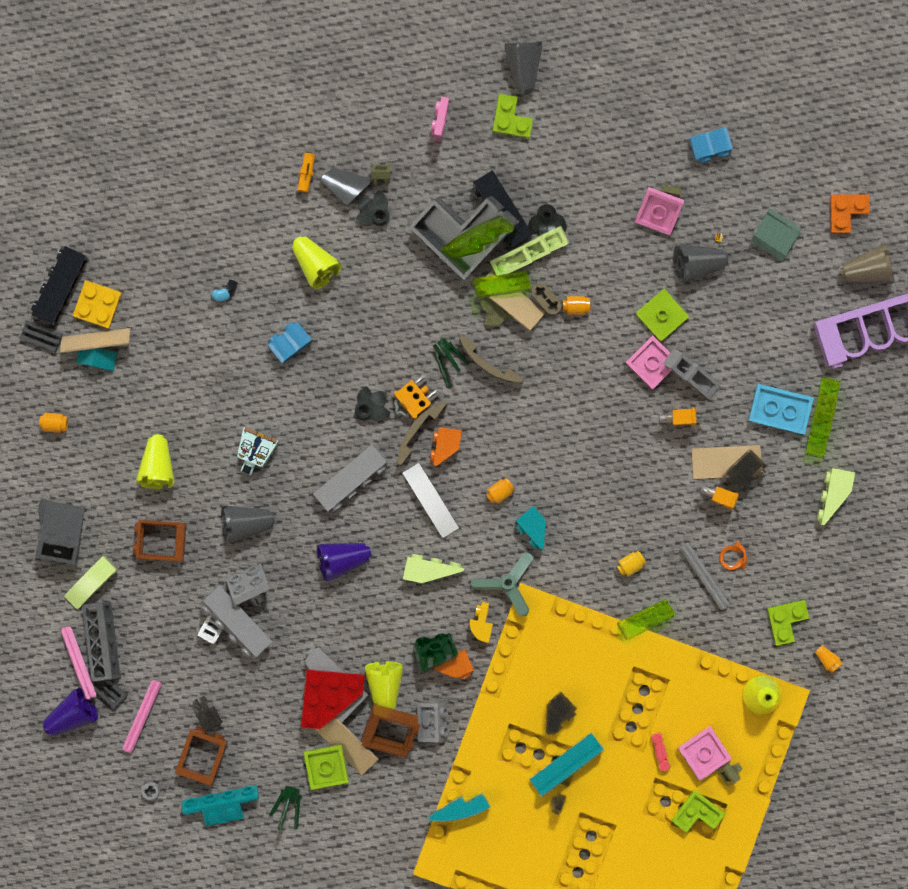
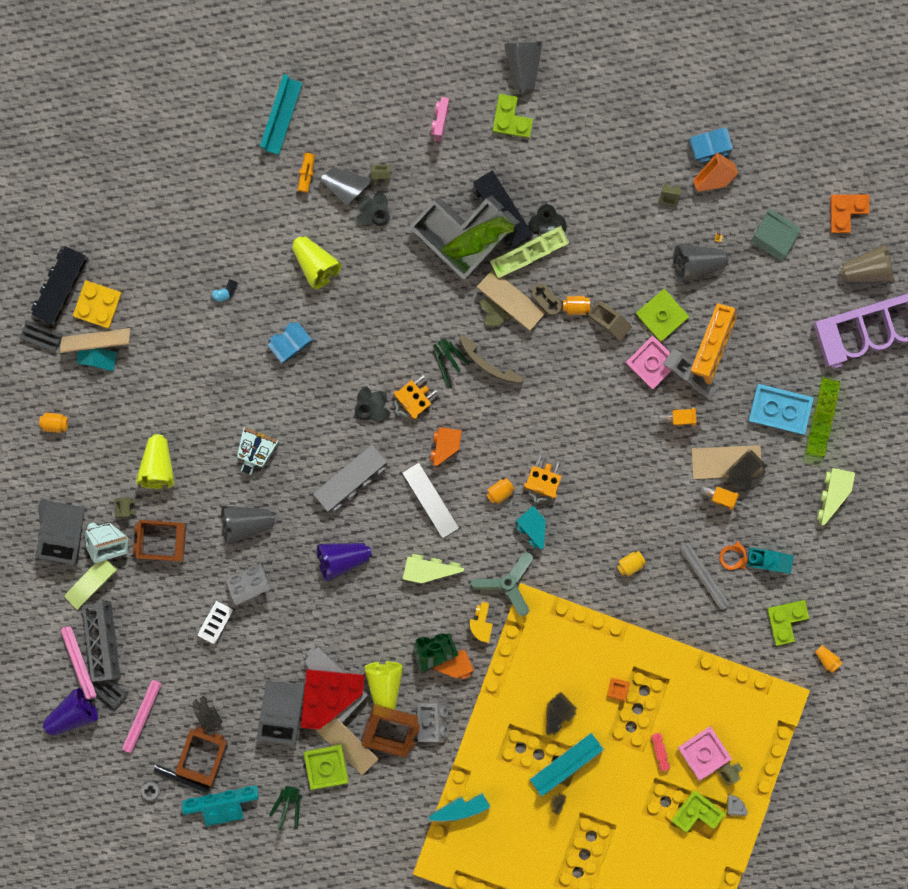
(105, 542): none -> light aqua torso
(122, 507): none -> olive tile
(171, 774): none -> black bar
(235, 622): light grey brick -> none
(280, 115): none -> teal fence
(280, 712): none -> dark grey slope
(433, 412): dark tan slope -> none
(501, 284): clear neon green tile -> none
(540, 486): none -> light orange piece
(609, 320): none -> dark tan slope
(618, 689): none -> orange tile
(646, 619): clear neon green tile -> none
(659, 211): bright pink plate -> none
(714, 342): none -> light orange fence
(716, 174): none -> orange slope
(735, 806): none -> light grey tile
(755, 692): neon yellow cone -> none
(770, 560): none -> teal slope

